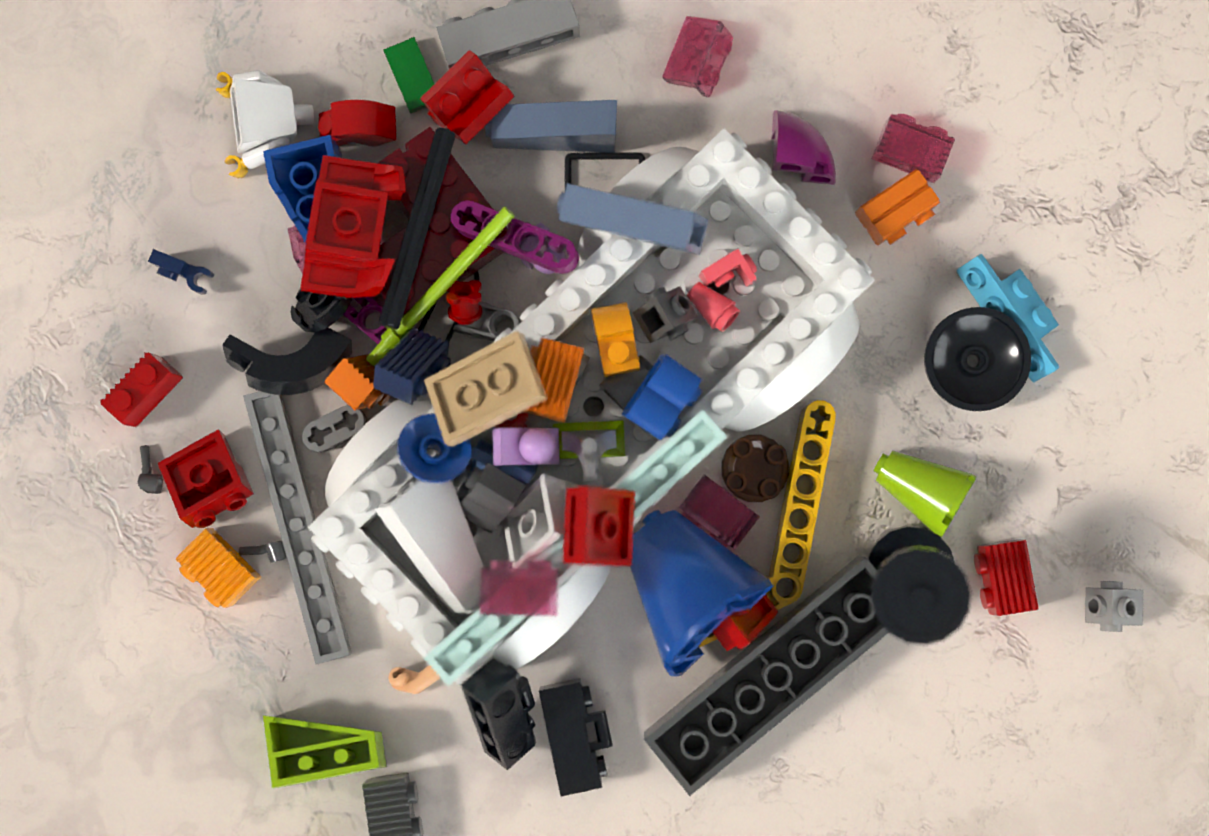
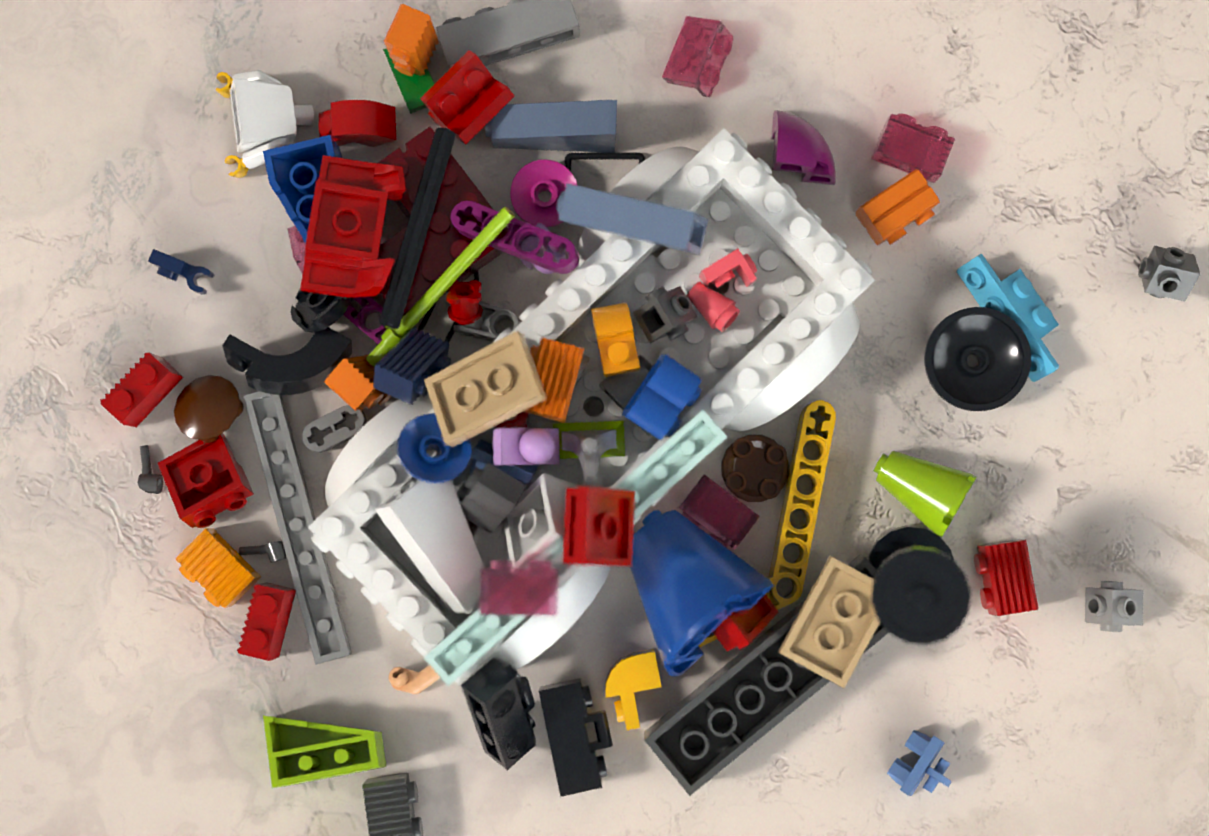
(207, 408): none -> reddish brown dish
(266, 621): none -> red brick
(411, 40): none -> orange brick
(530, 182): none -> dark pink dish
(630, 675): none -> yellow brick
(833, 623): none -> tan plate
(911, 777): none -> medium blue hips
(1169, 273): none -> dark grey brick

